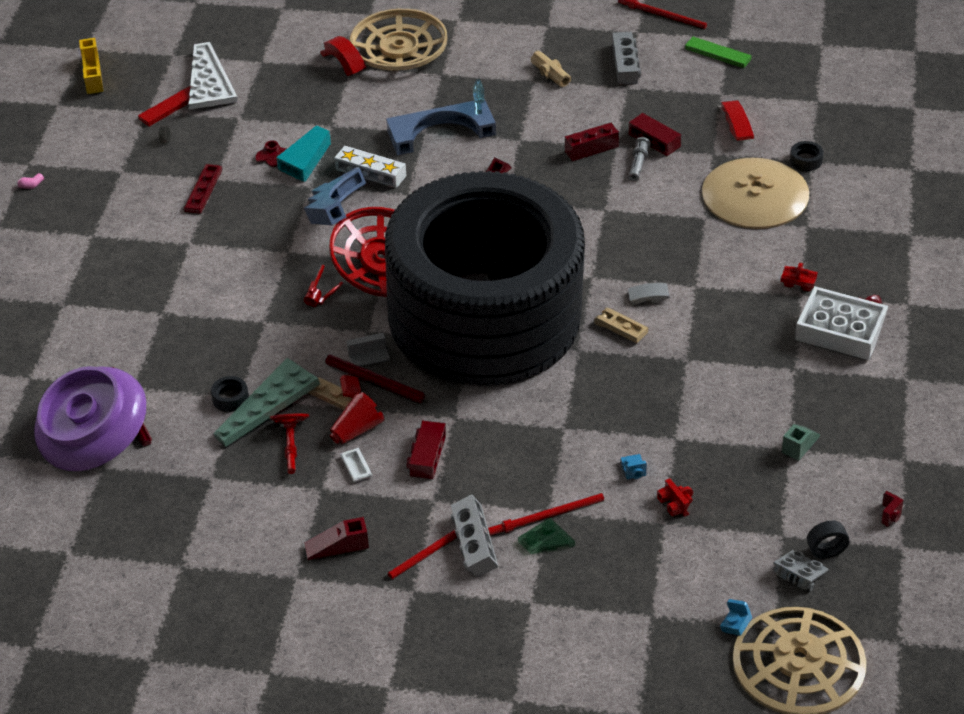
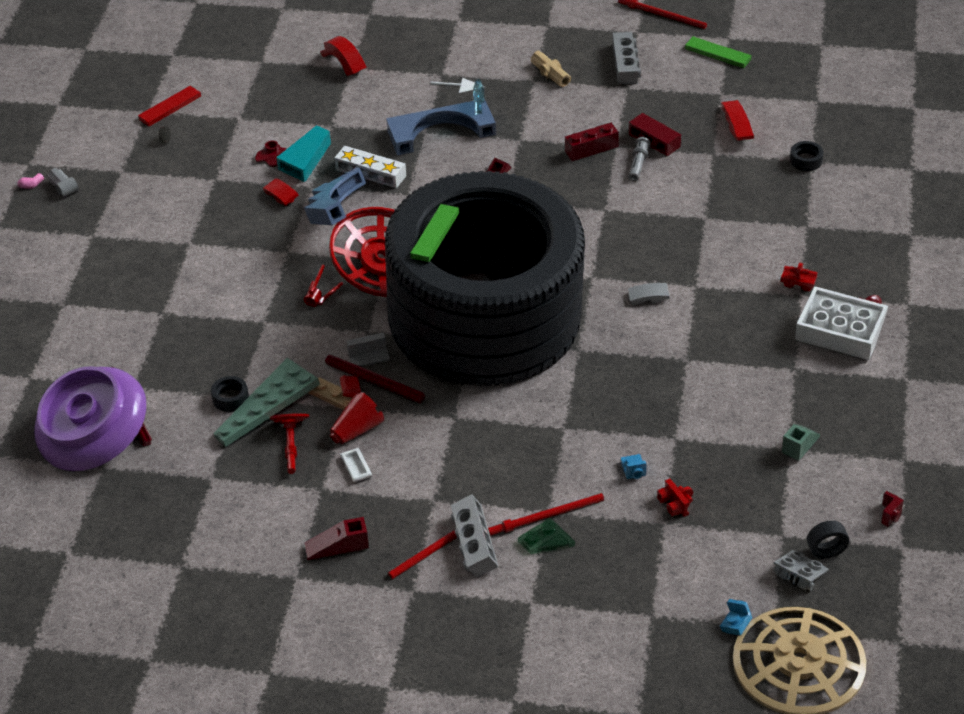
(63, 184): none -> light grey piece
(91, 65): yellow arch -> none
(203, 188): dark red tile -> none
(208, 79): white wing -> none
(281, 191): none -> red slope
(399, 43): tan dish -> none
(426, 449): dark red brick -> none
(434, 233): none -> bright green tile
(466, 85): none -> white piece
(621, 325): tan plate -> none
(755, 193): tan dish -> none

